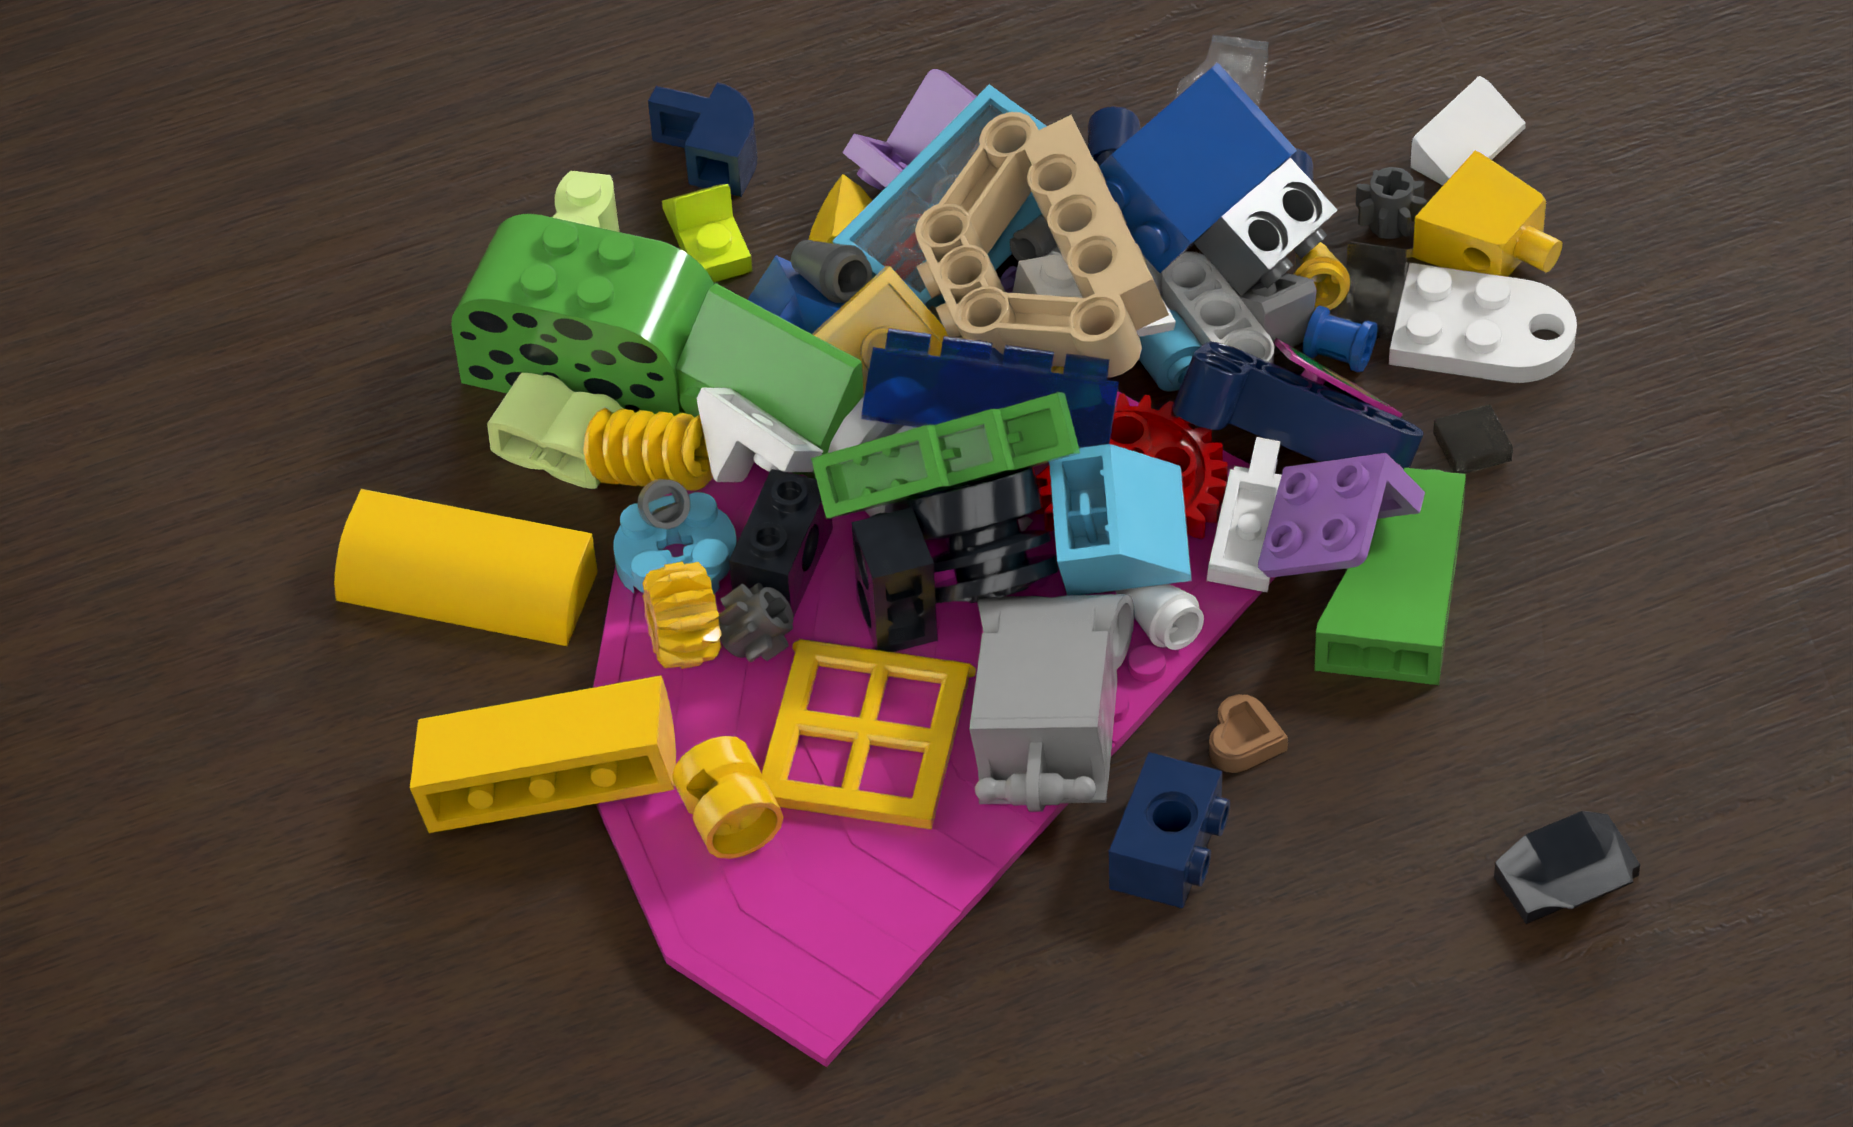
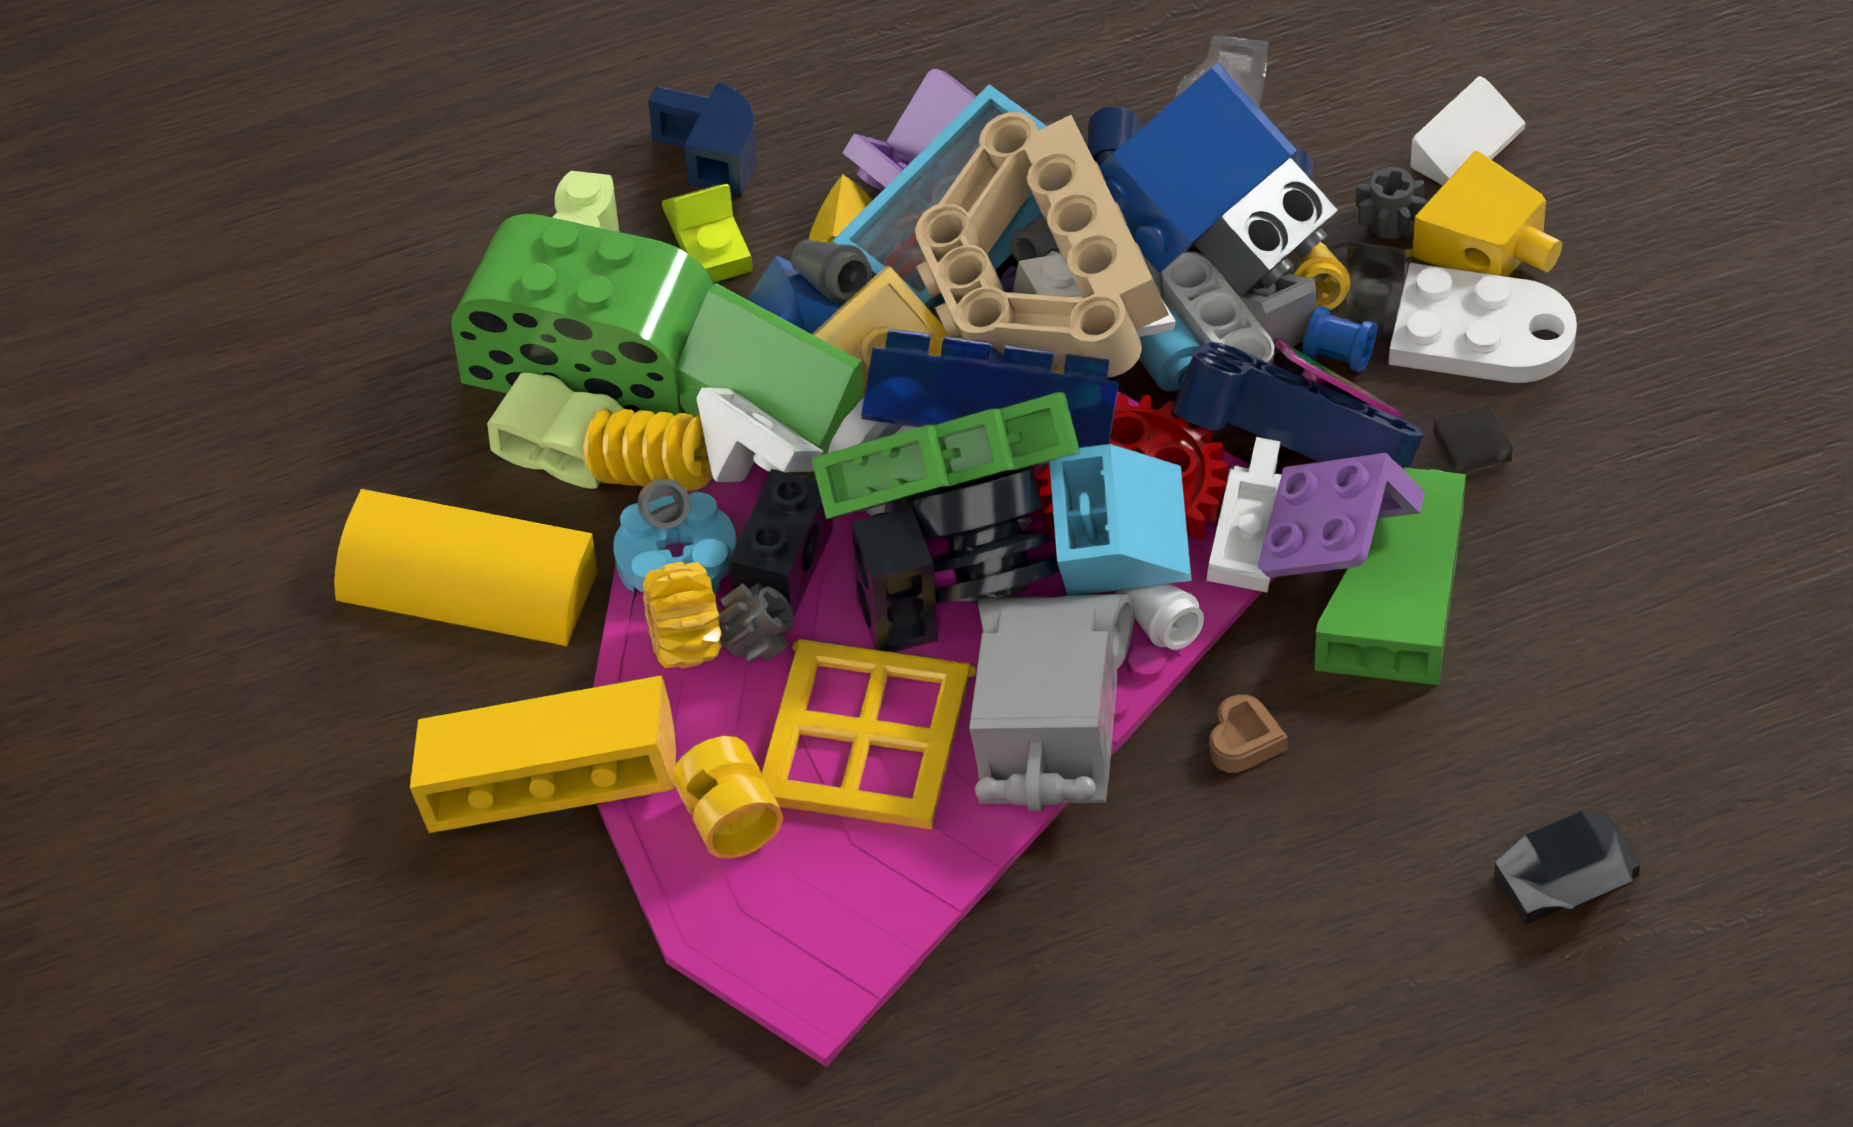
(1168, 798): dark blue brick -> none

